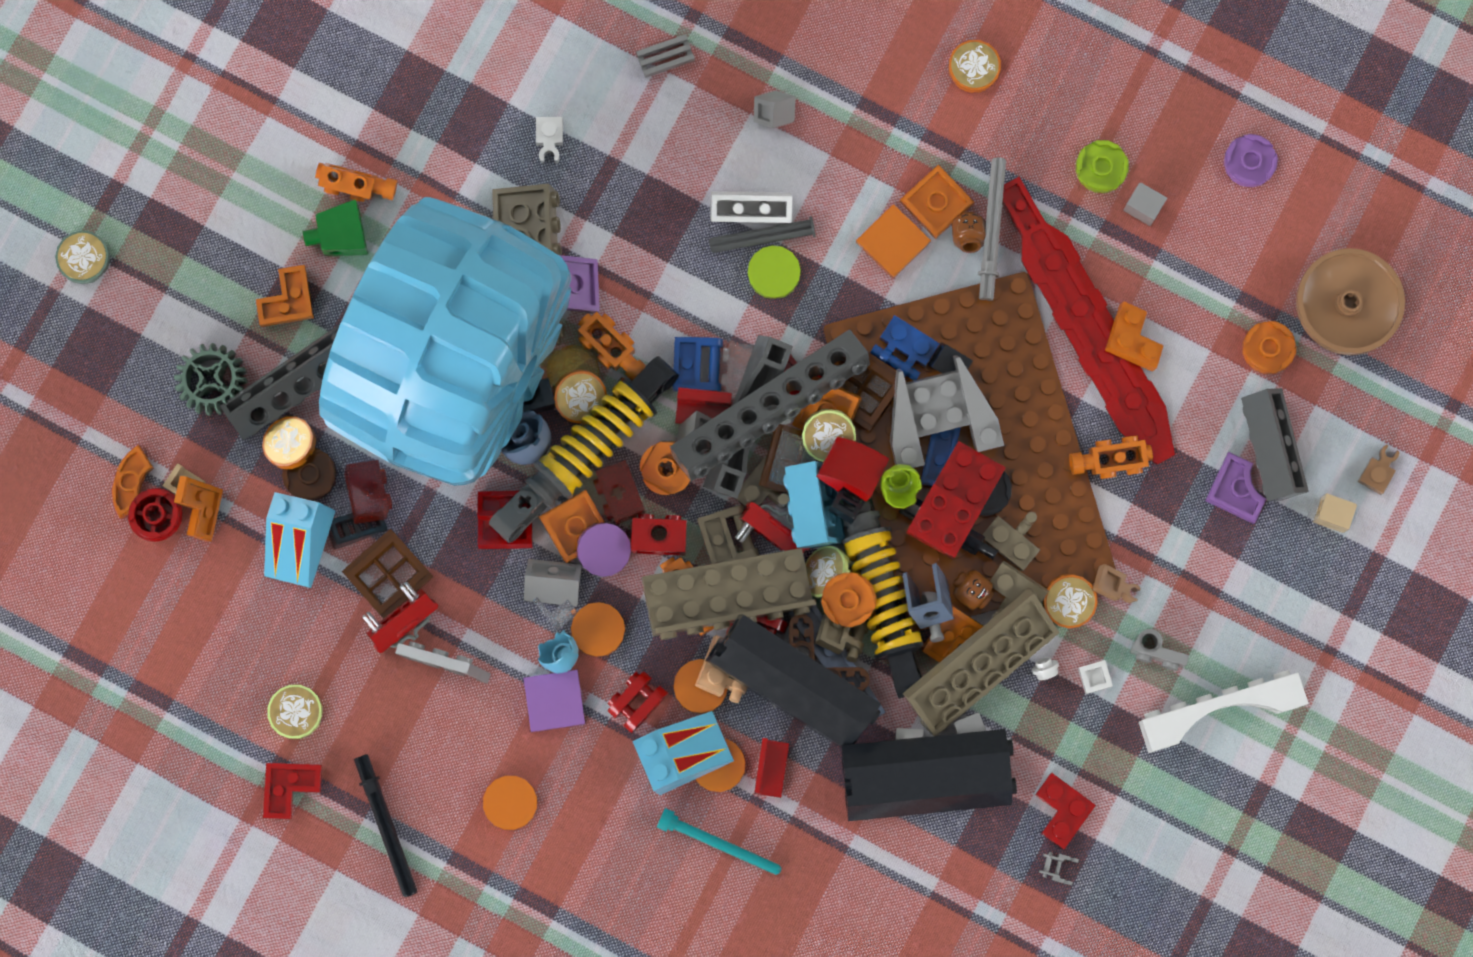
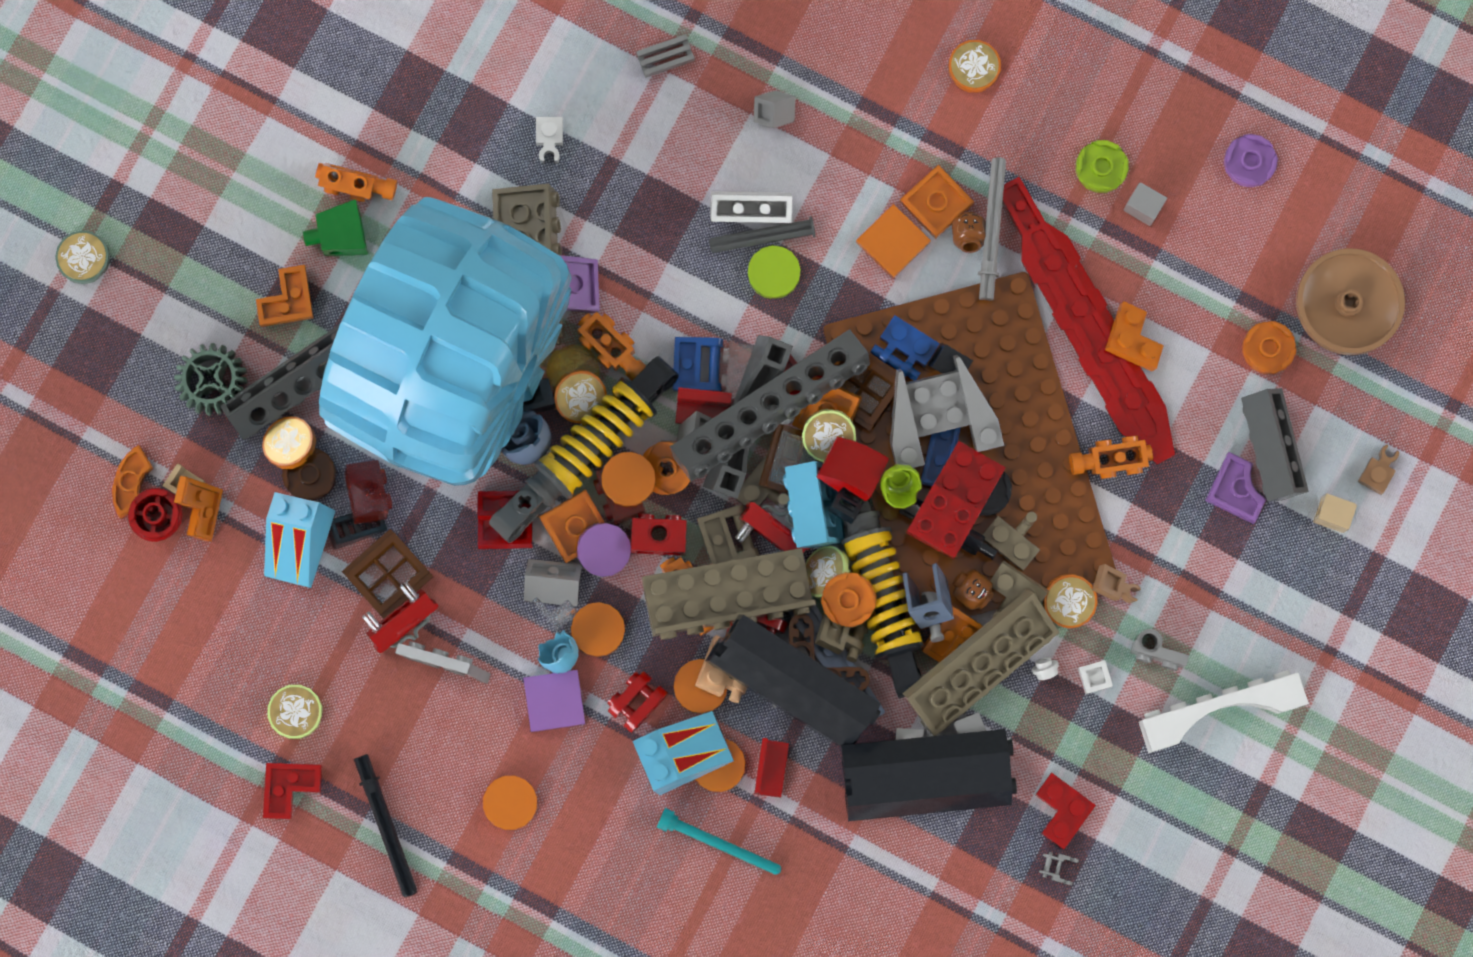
(628, 479): none -> orange tile

